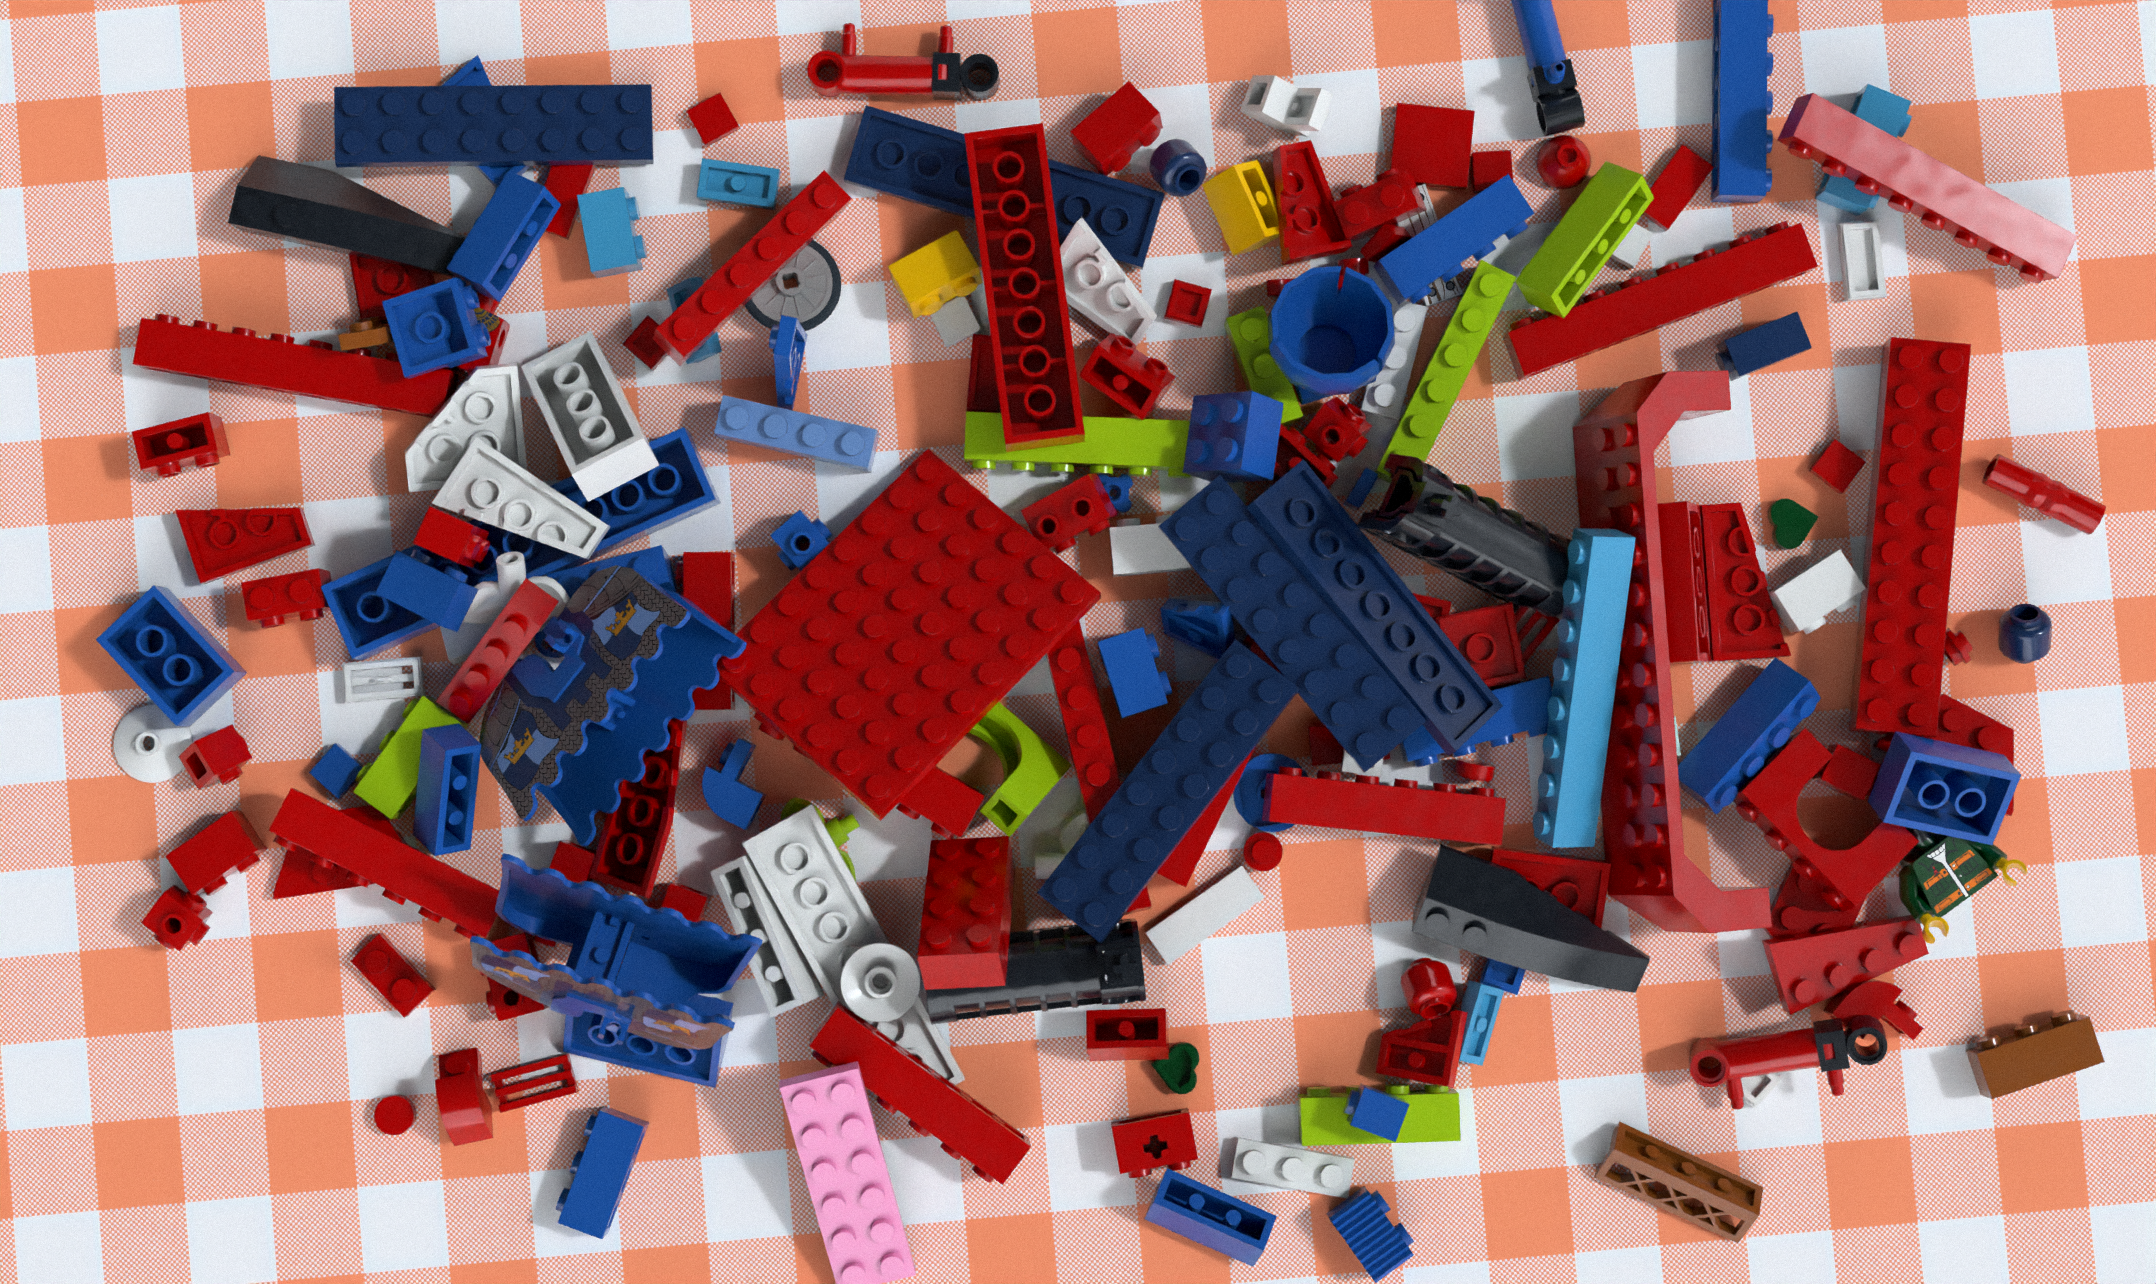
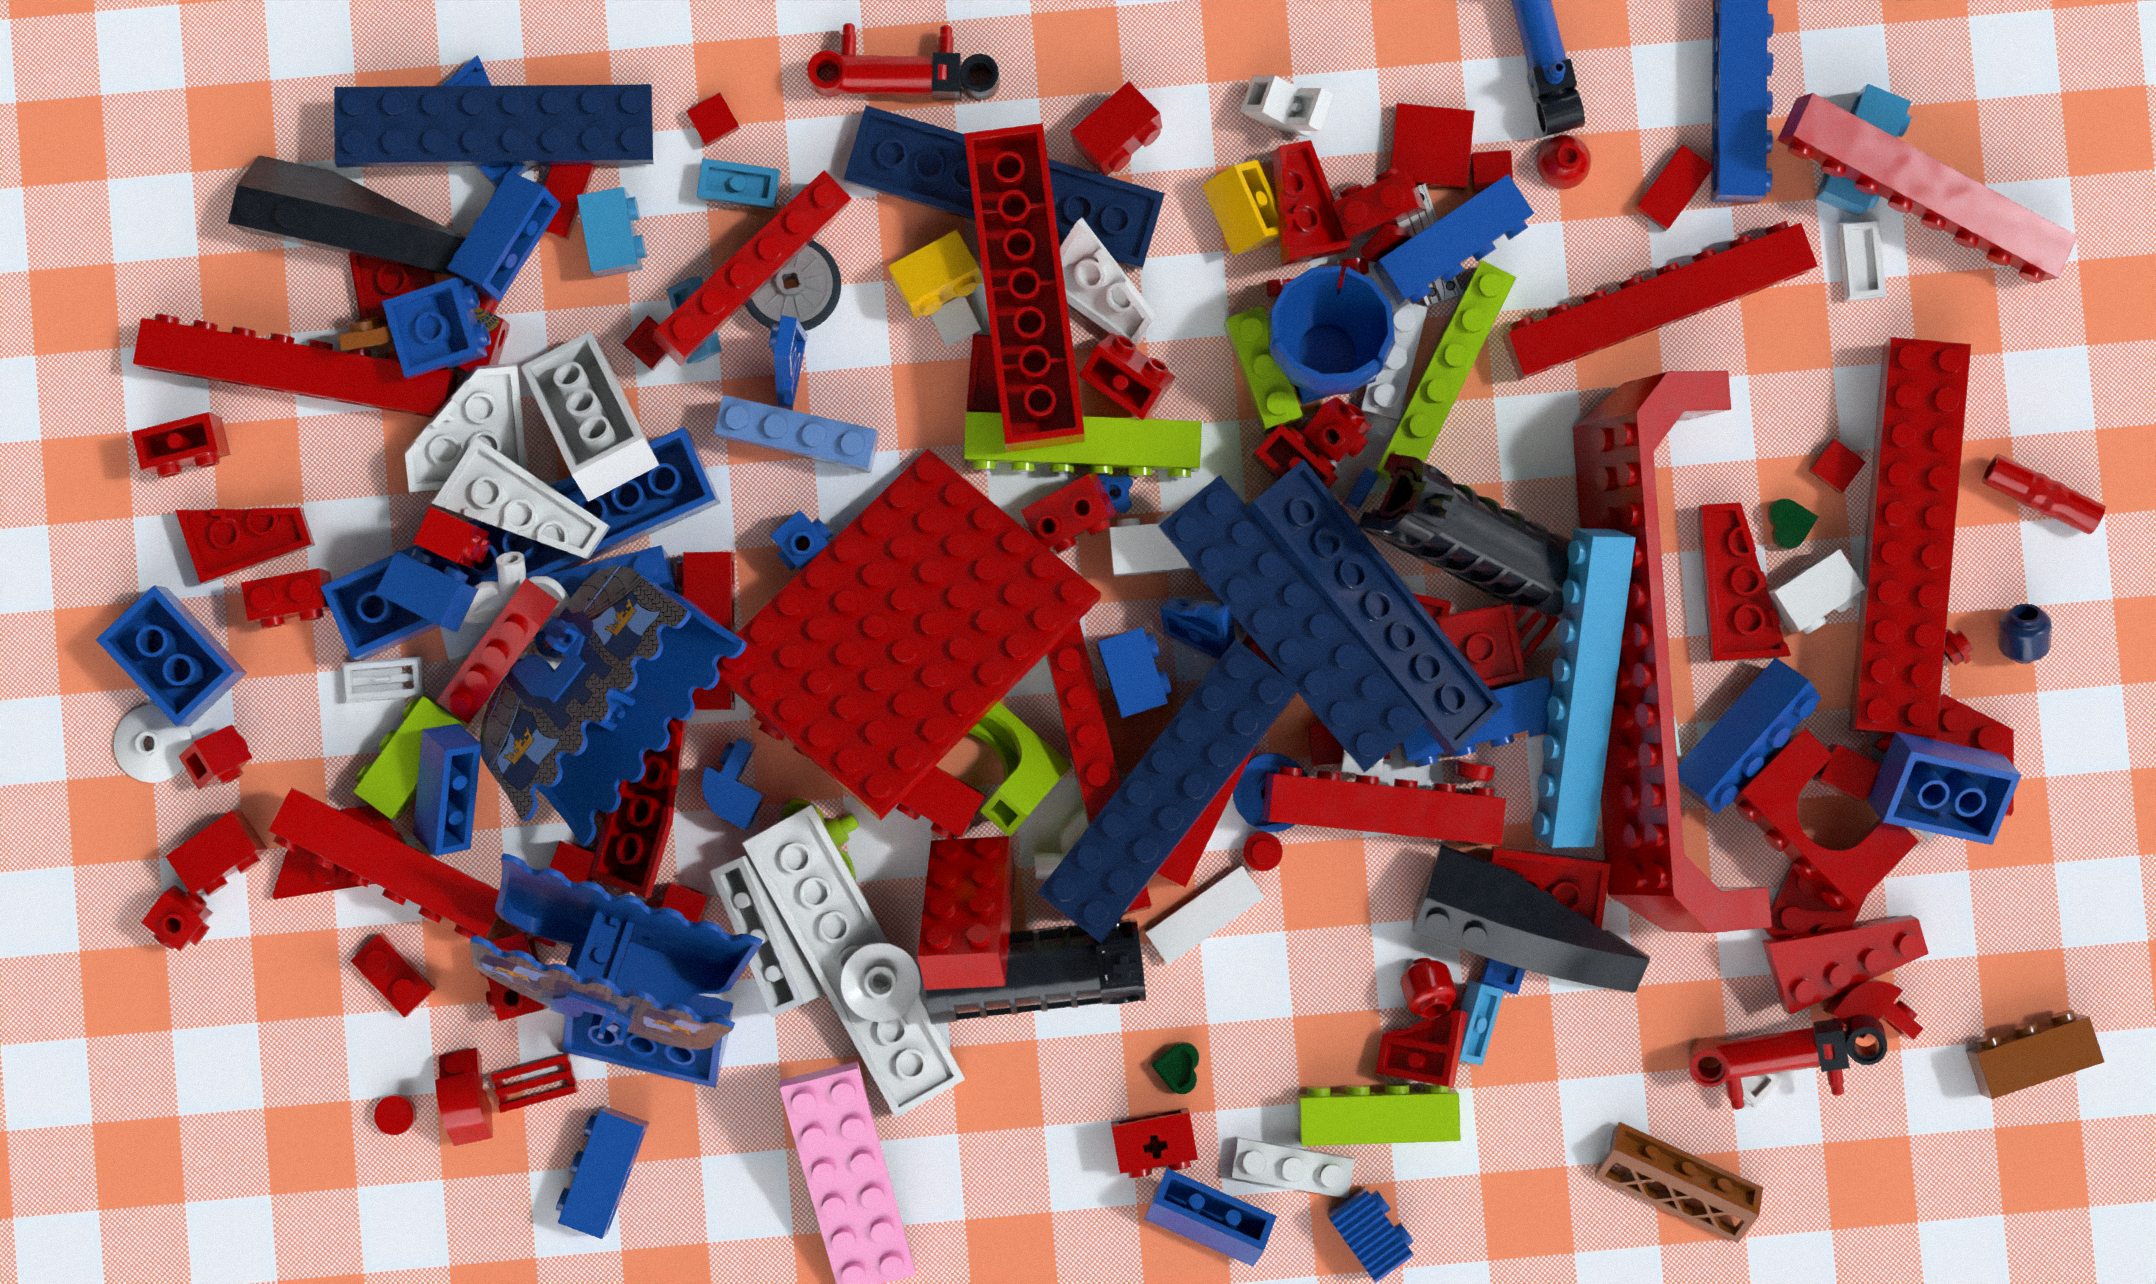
(337, 770): blue tile -> none
(921, 1095): red brick -> none
(1127, 1034): red brick -> none
(1178, 167): dark blue head -> none
(1187, 303): red tile -> none
(1233, 437): blue brick -> none
(1376, 1112): blue brick -> none
(1584, 239): lime brick -> none
(1632, 246): white tile -> none
(1684, 582): red brick -> none
(1762, 346): dark blue brick -> none
(1946, 872): dark green torso -> none

